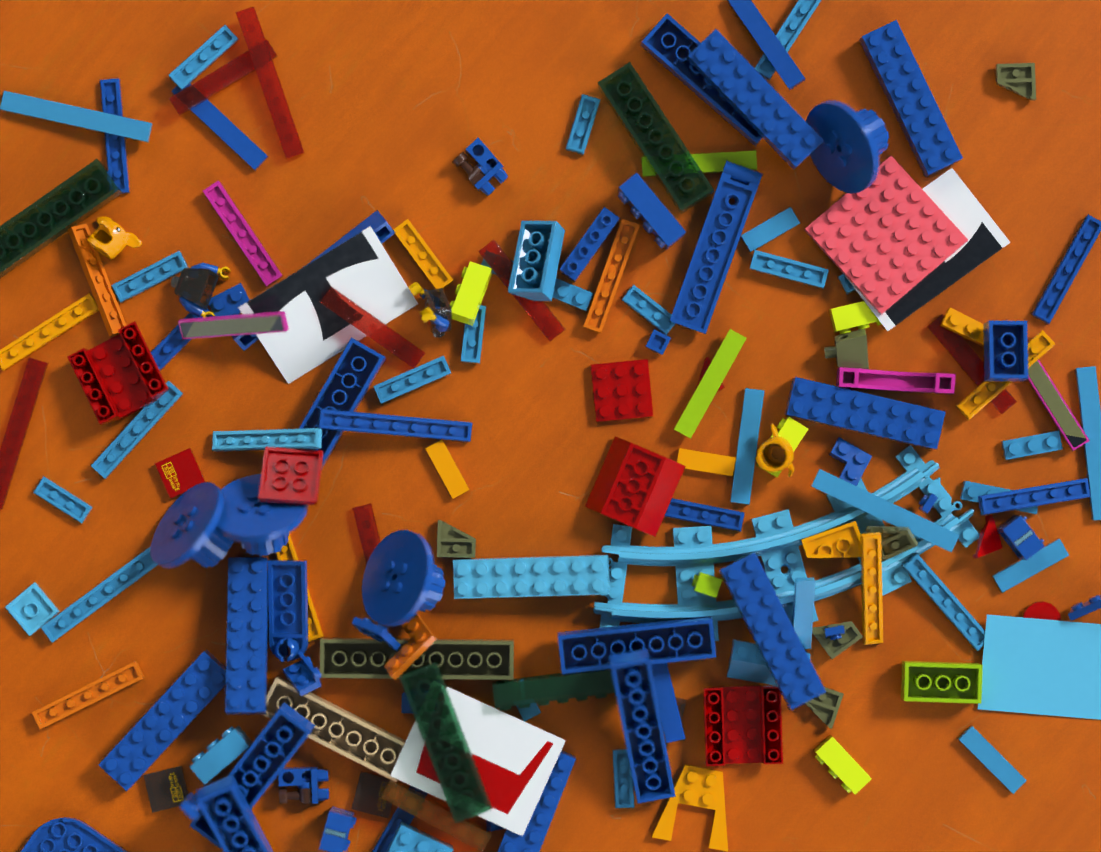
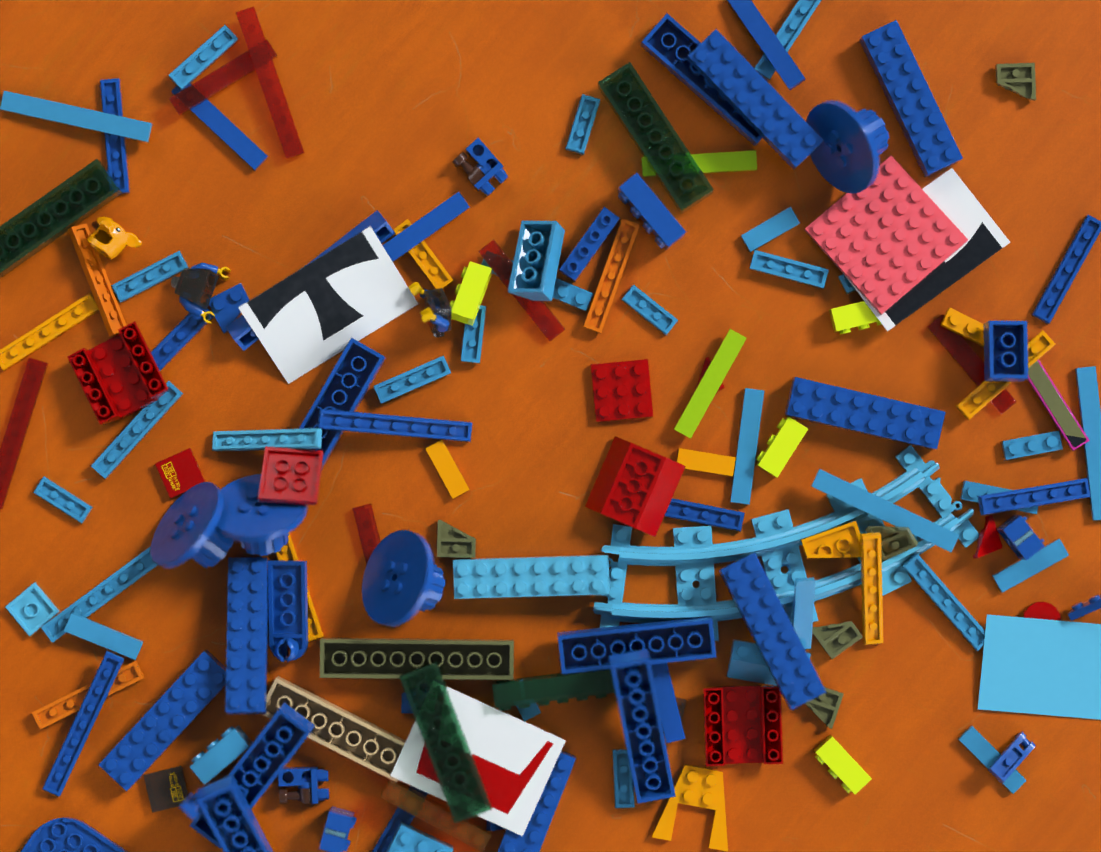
(83, 723): none -> blue tile
(103, 636): none -> dark azure tile
(233, 325): tile -> none
(242, 233): dark pink plate -> none
(303, 675): blue bracket -> none
(368, 797): clear smoke tile -> none
(372, 327): clear red tile -> none
(377, 632): blue wing -> none
(420, 640): orange plate -> none
(426, 226): none -> blue tile
(658, 342): blue plate -> none
(706, 584): lime brick -> none
(715, 247): blue hinge -> none
(776, 454): light orange piece -> none
(834, 632): blue plate -> none
(850, 350): olive torso -> none
(853, 458): blue plate -> none
(895, 380): dark pink arch -> none
(927, 502): blue plate -> none
(941, 682): lime brick -> none
(1011, 757): none -> blue plate

